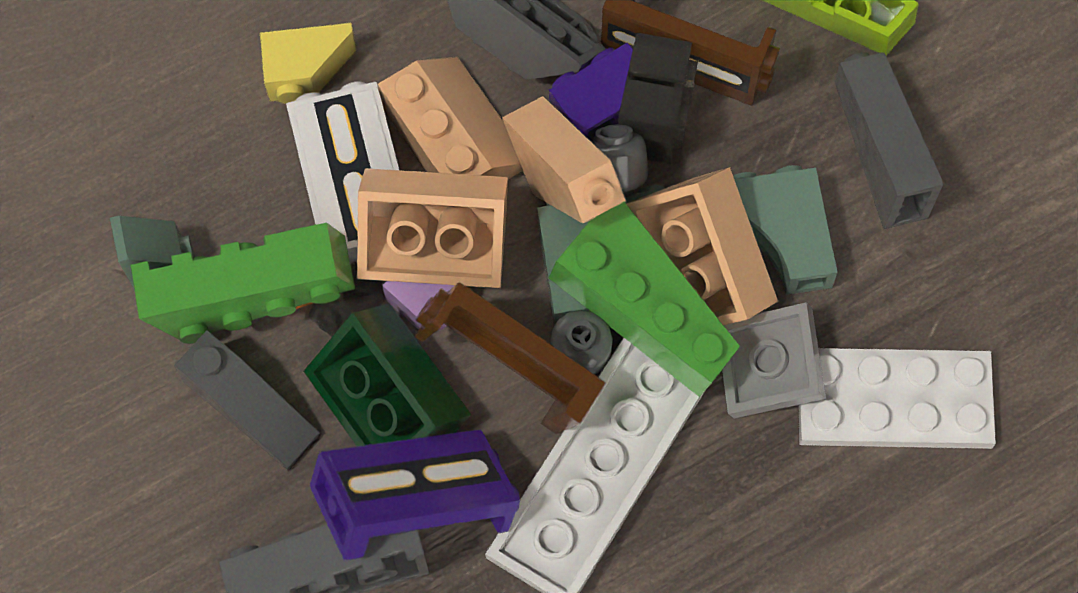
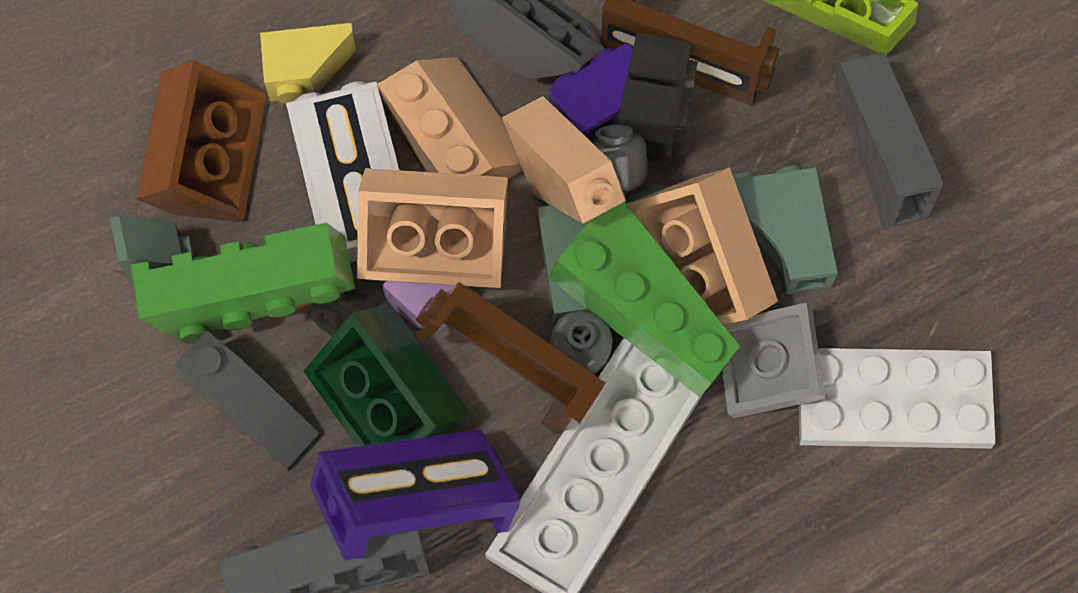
(201, 144): none -> dark orange slope

